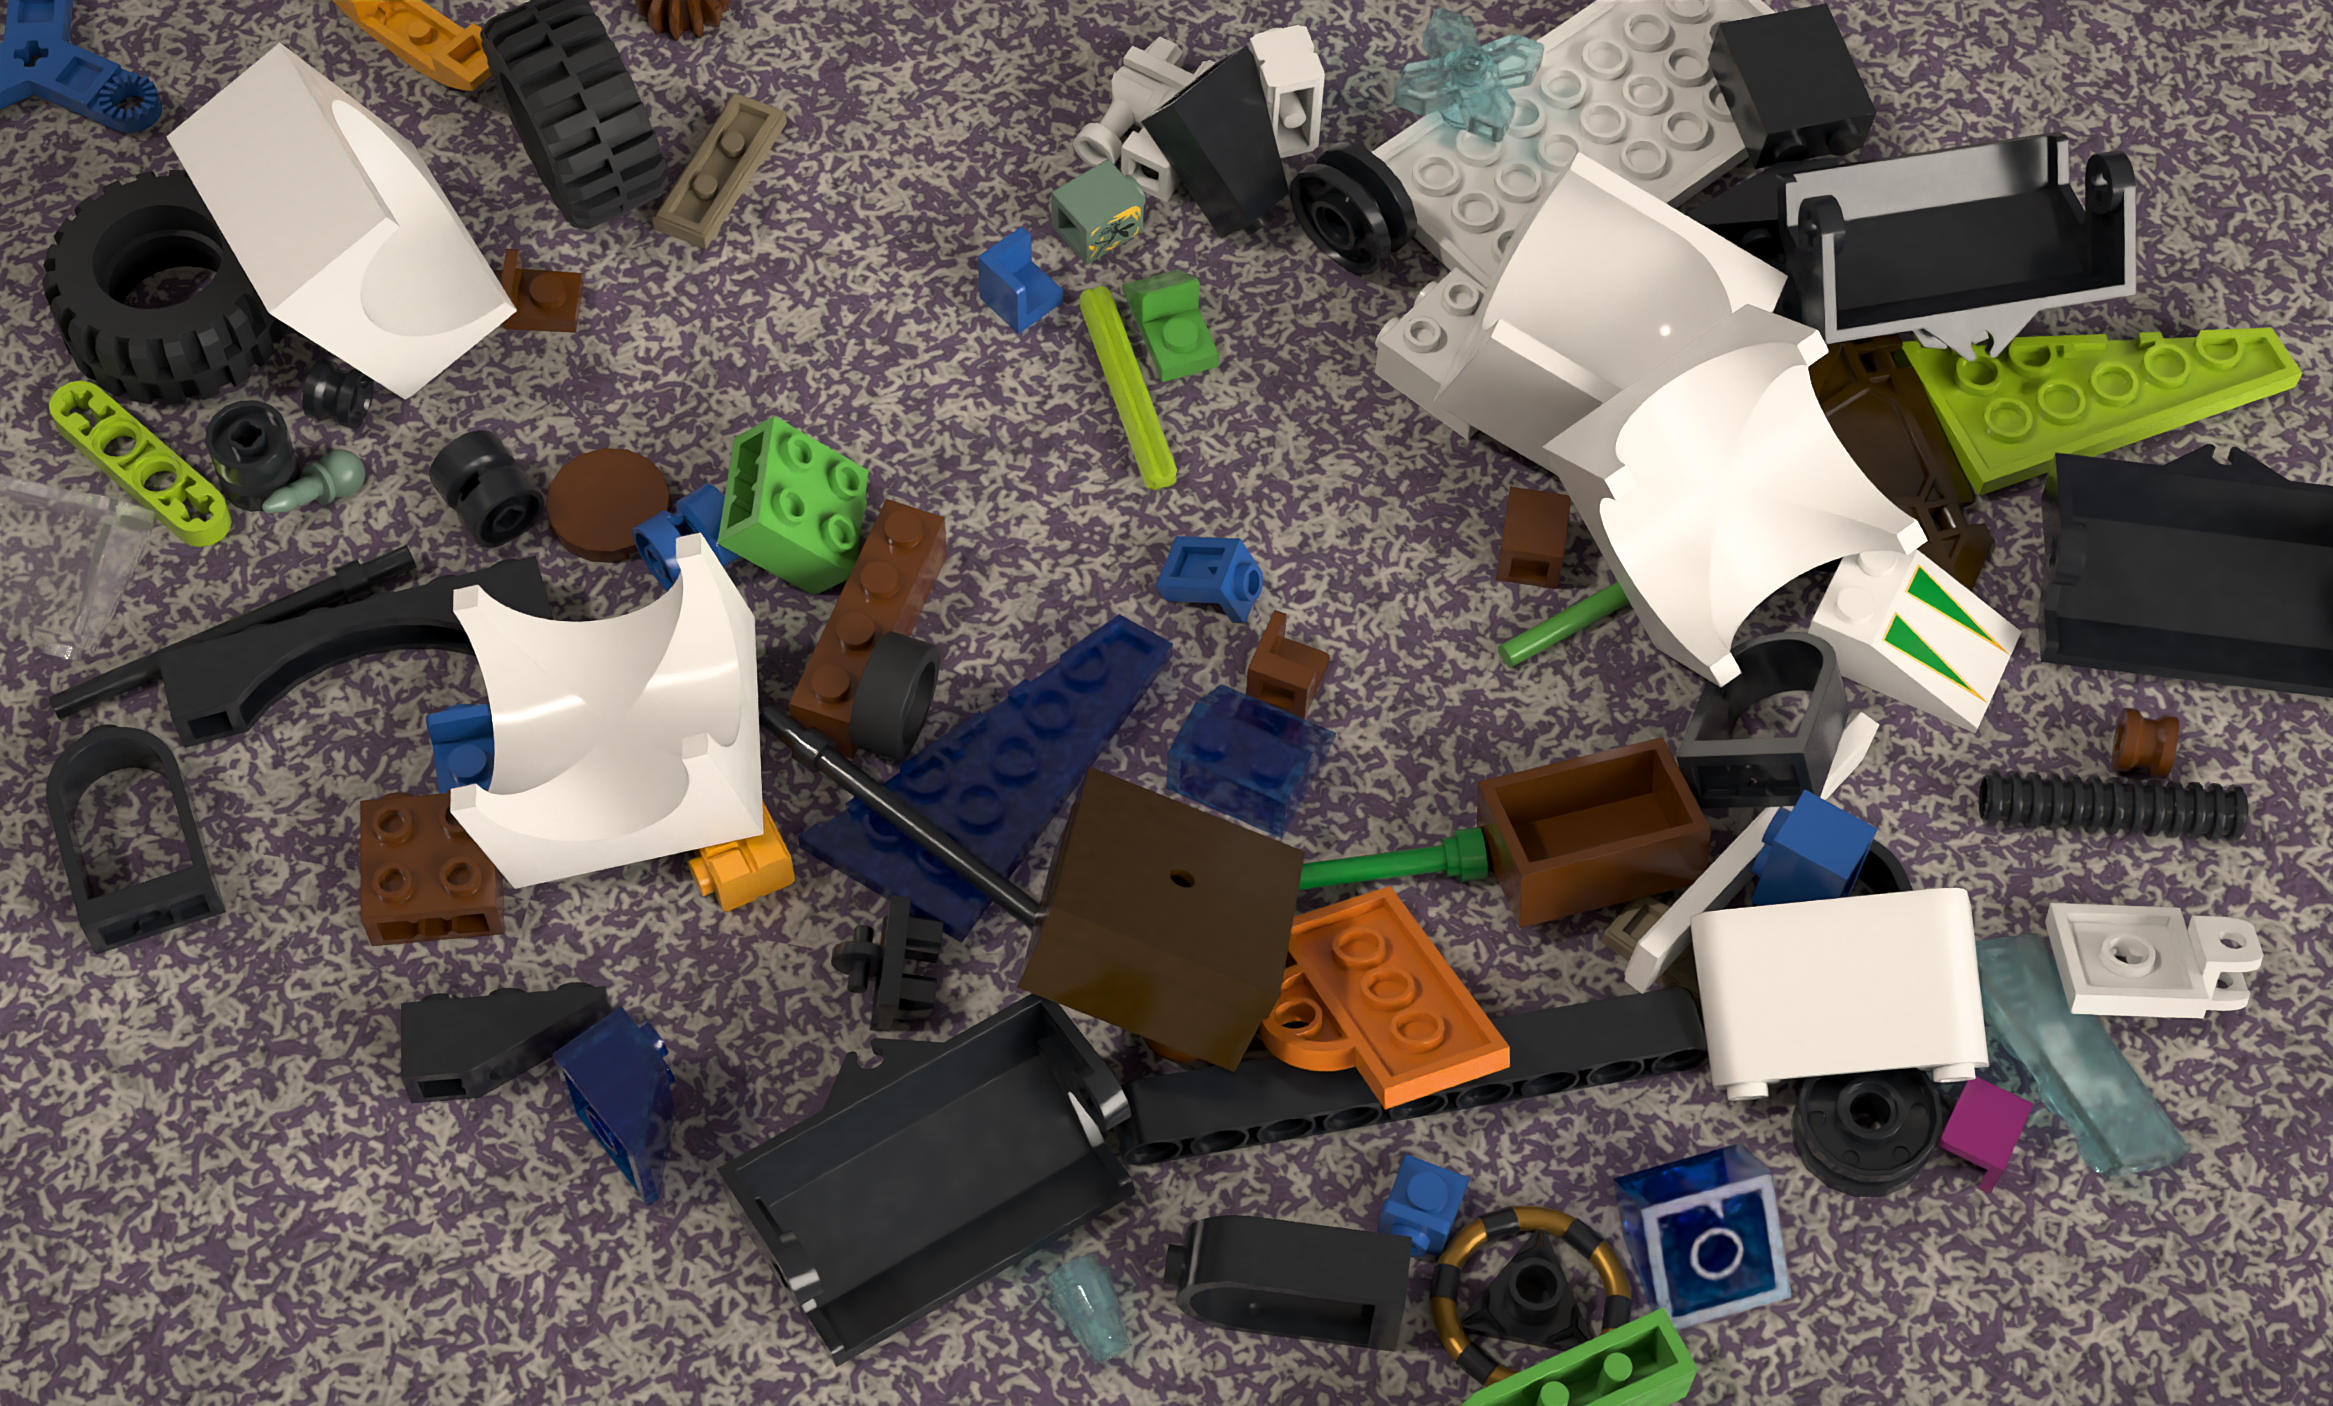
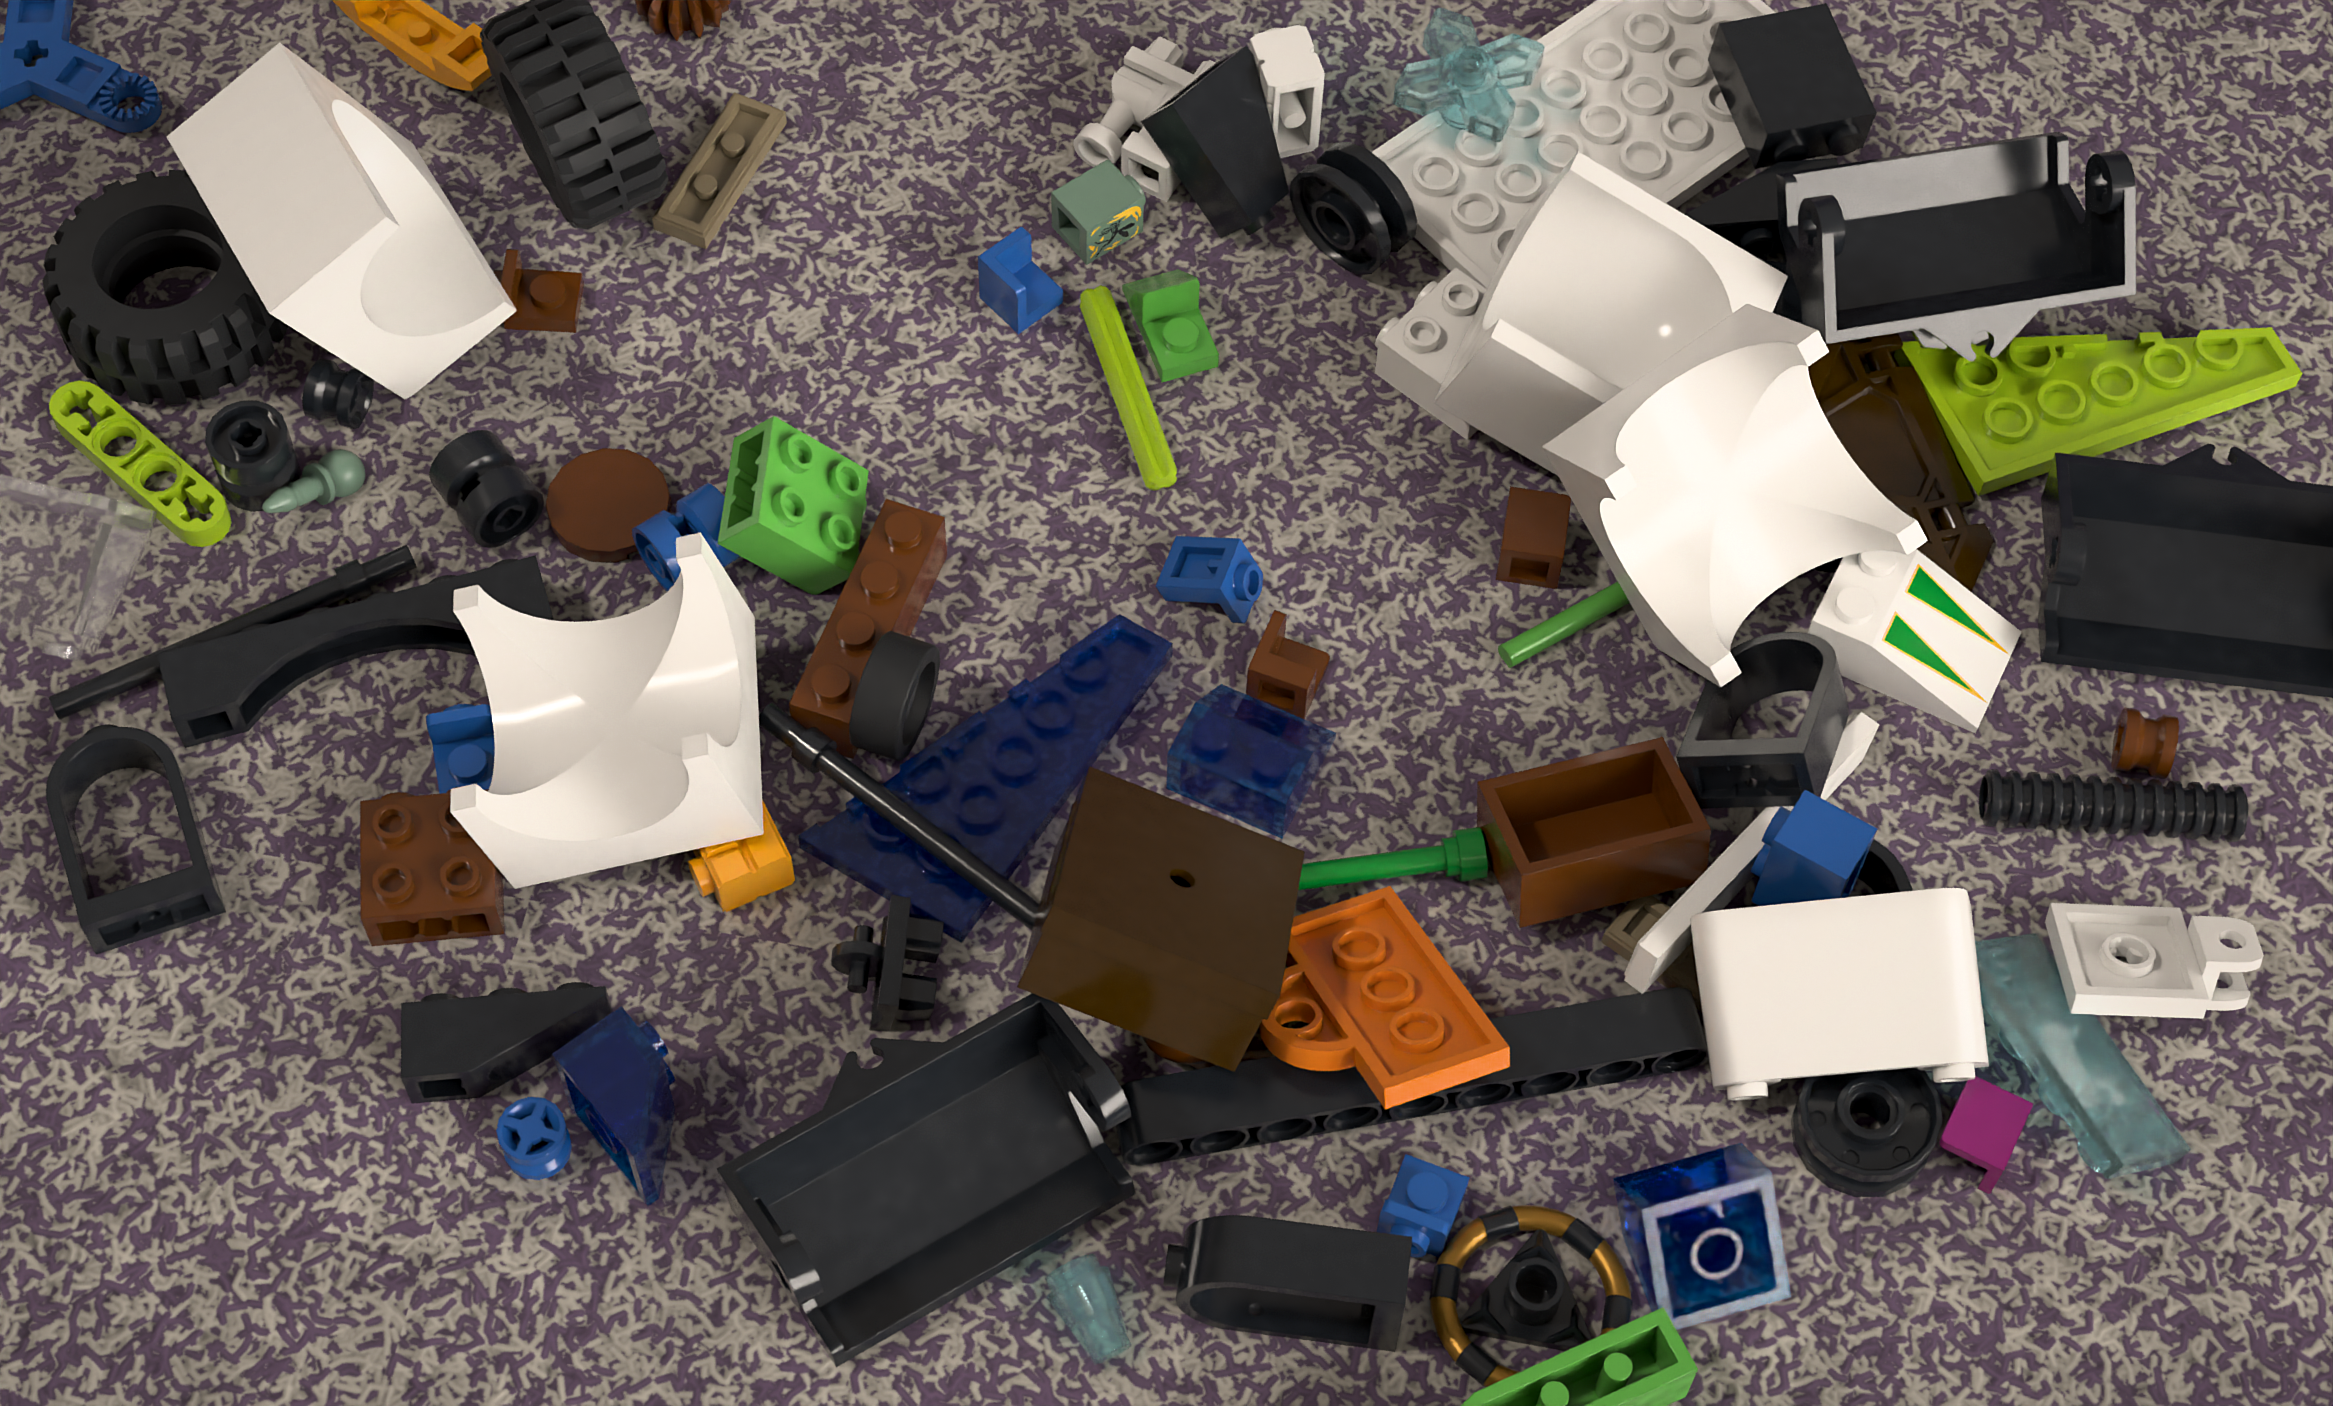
(527, 1124): none -> blue wheel

